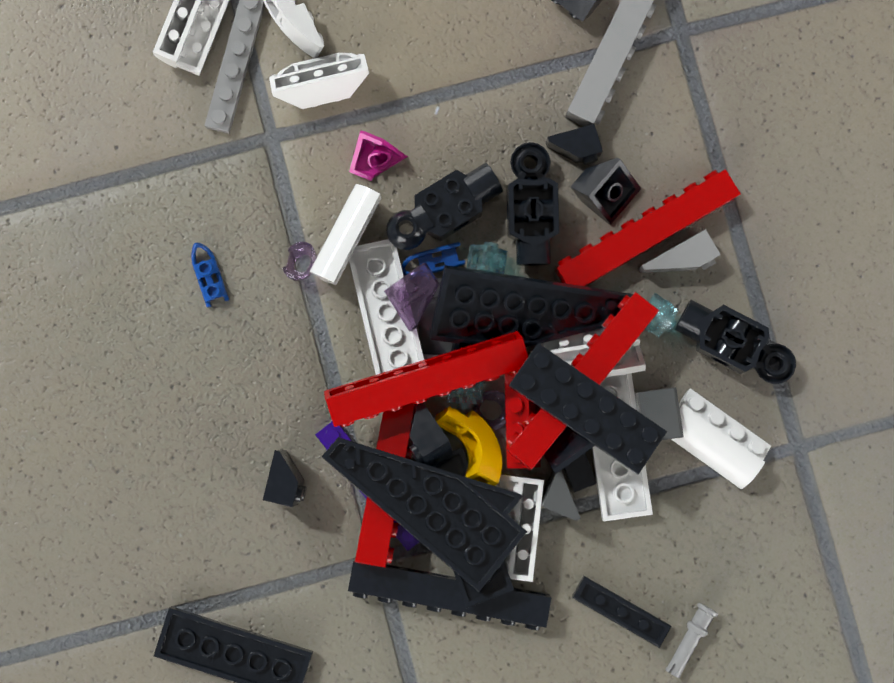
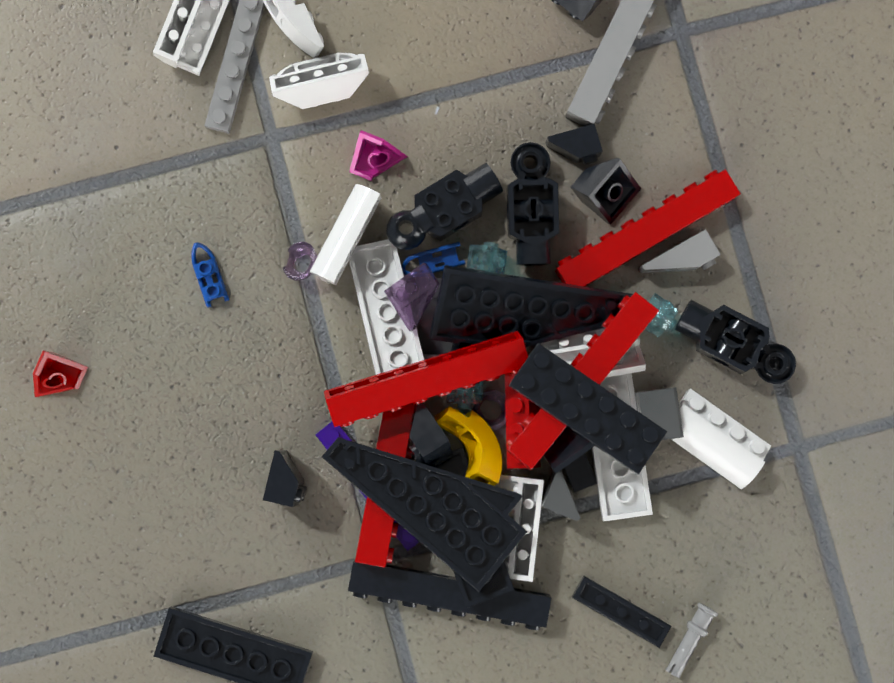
(56, 374): none -> red slope

